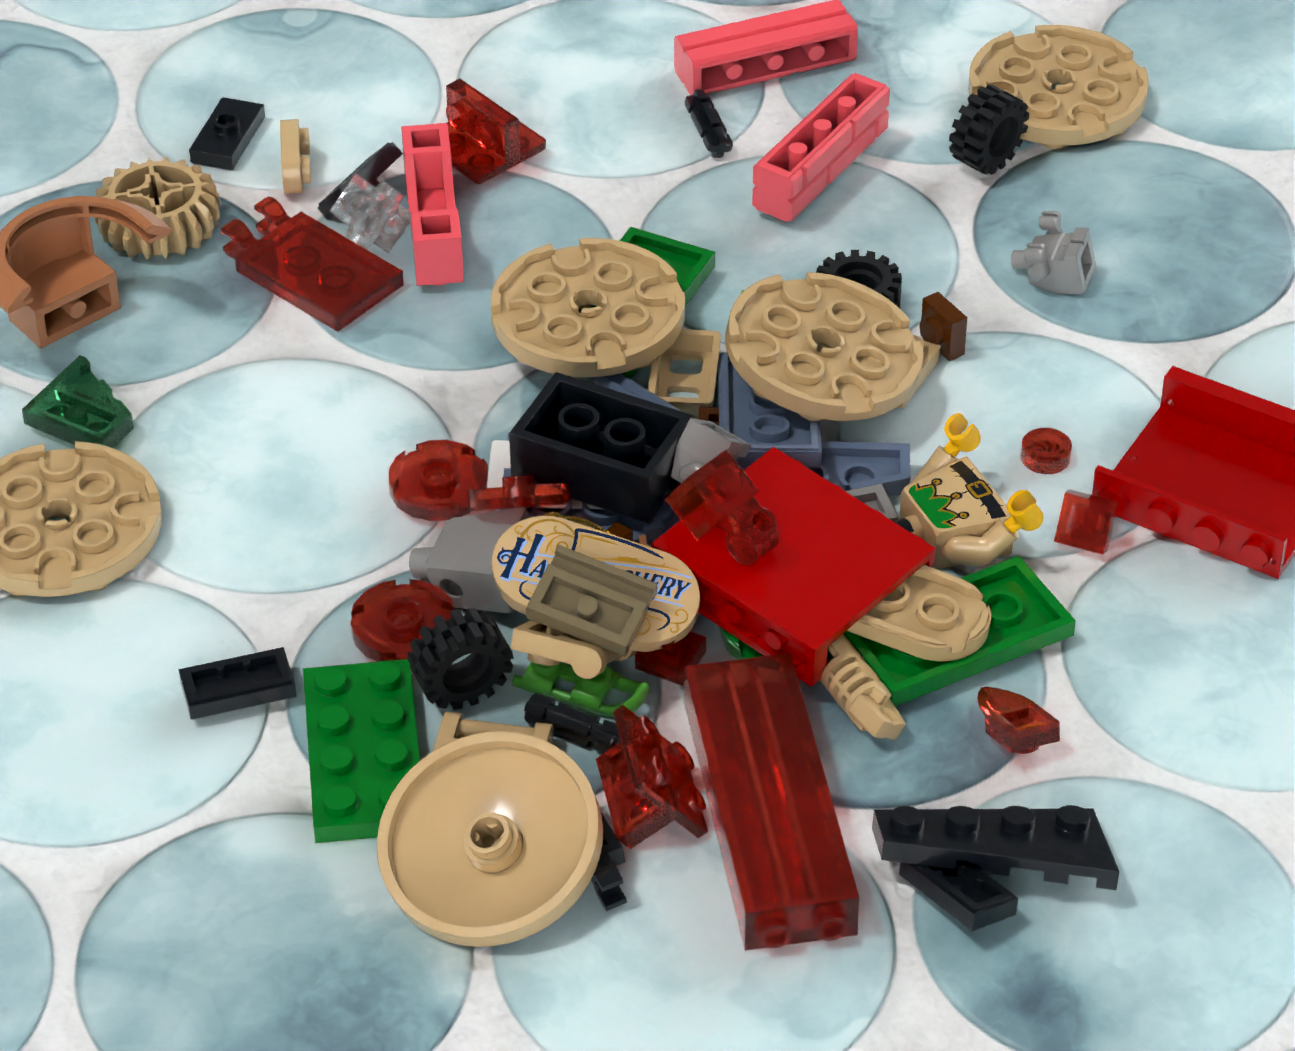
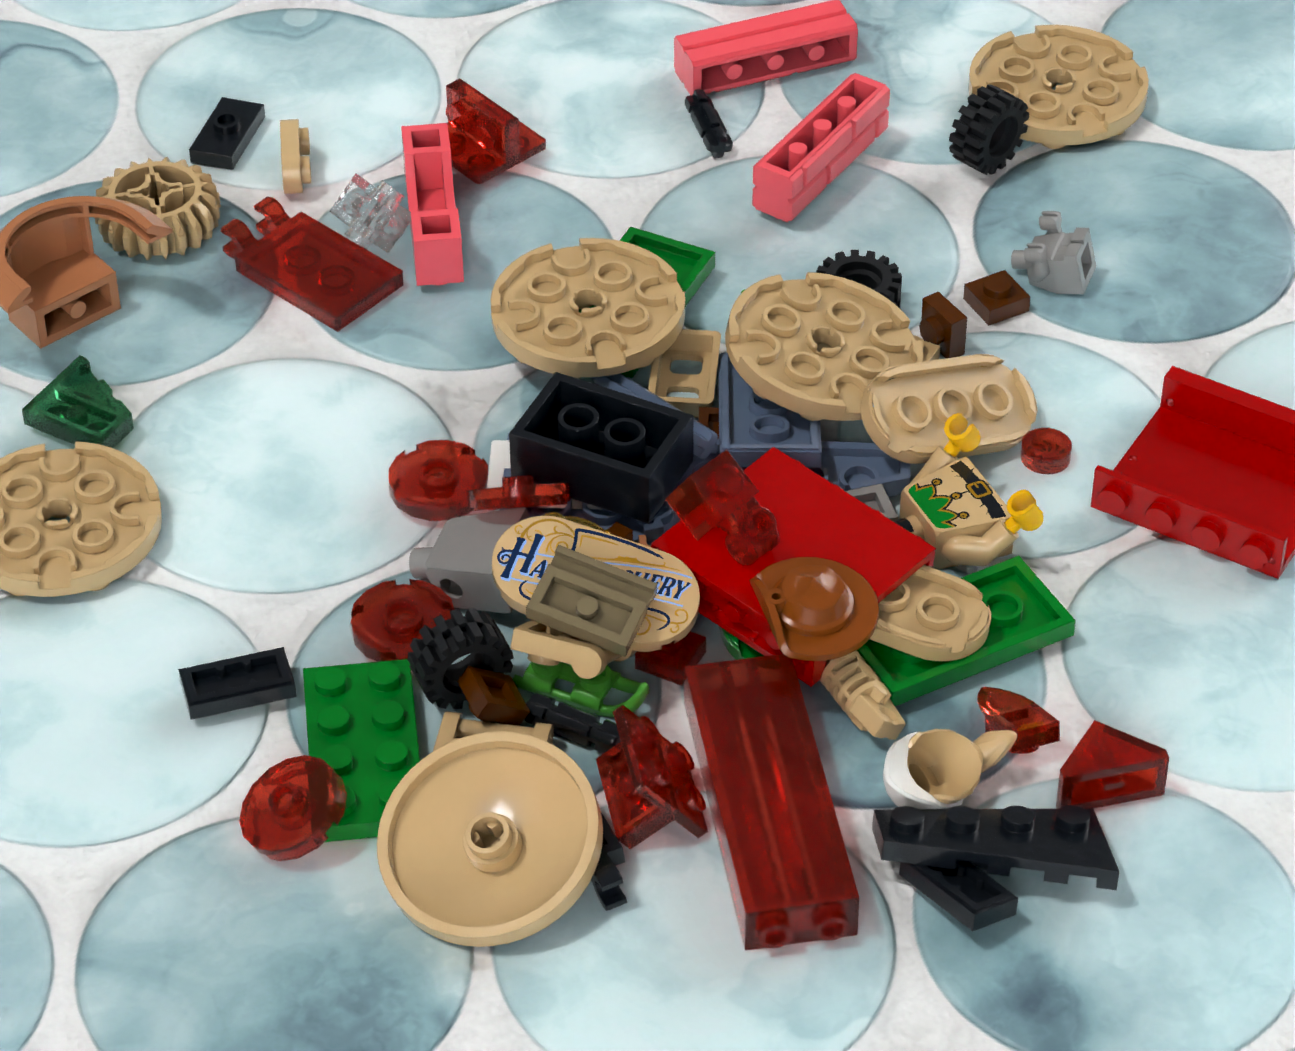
(292, 808): none -> clear red plate
(369, 170): black plate -> none
(493, 696): none -> reddish brown plate
(702, 443): light grey piece -> none
(816, 607): none -> dark orange hat
(911, 402): none -> tan tile
(940, 766): none -> tan hair
(996, 297): none -> reddish brown plate
(1086, 521): clear red tile -> none
(1111, 769): none -> clear red slope

